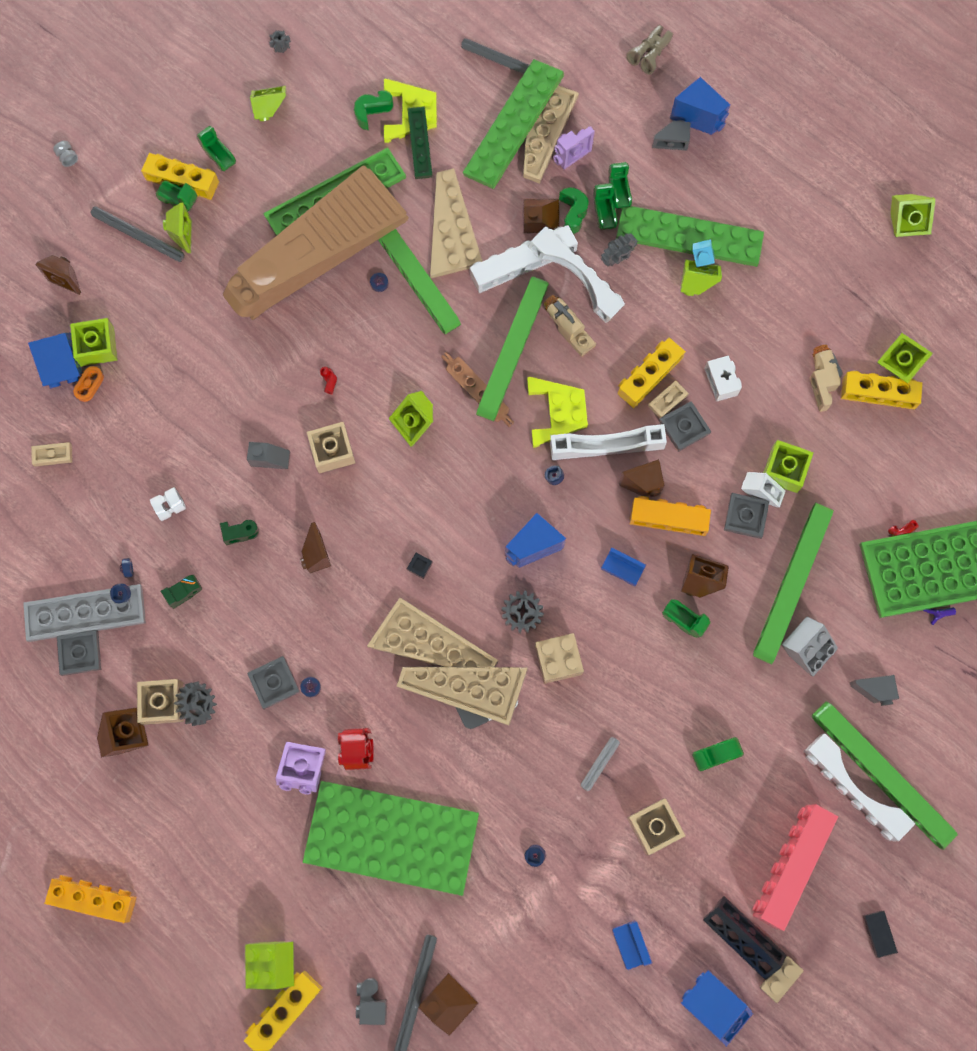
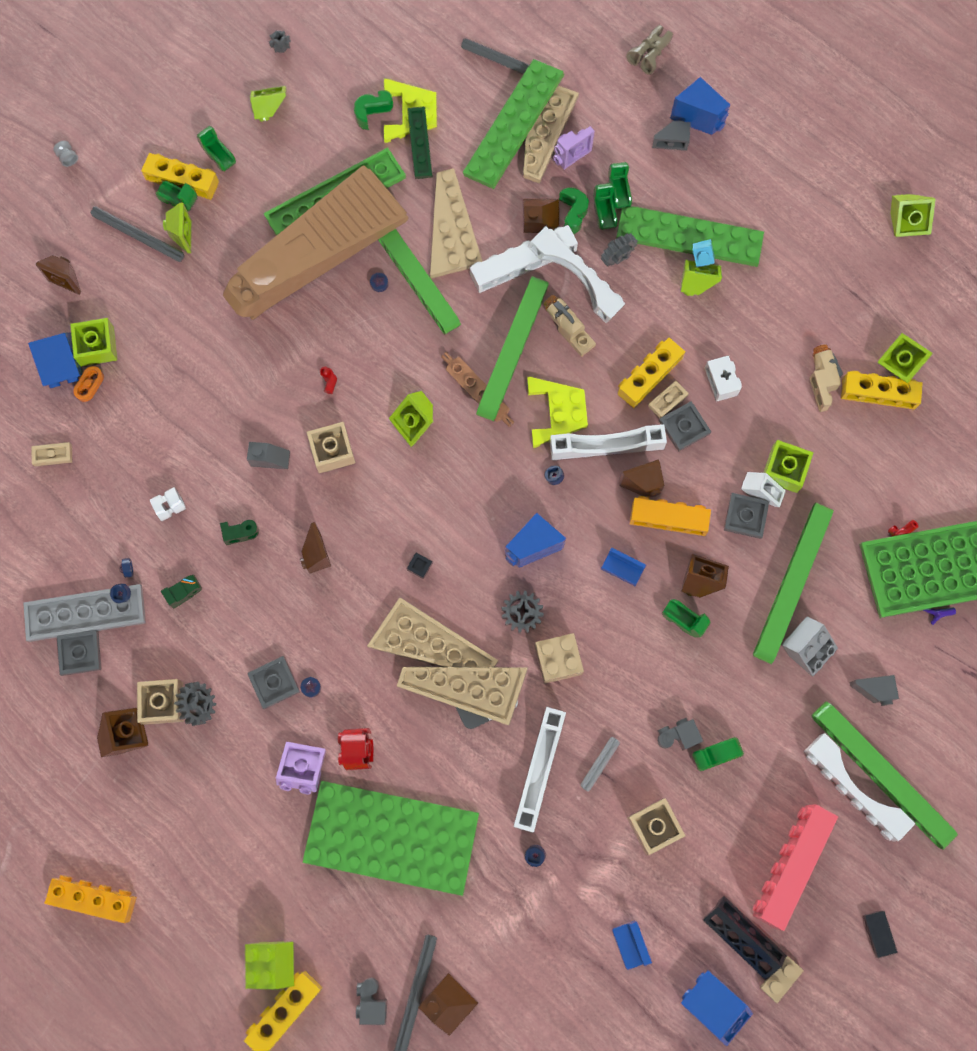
(539, 770): none -> white arch
(685, 733): none -> dark grey brick

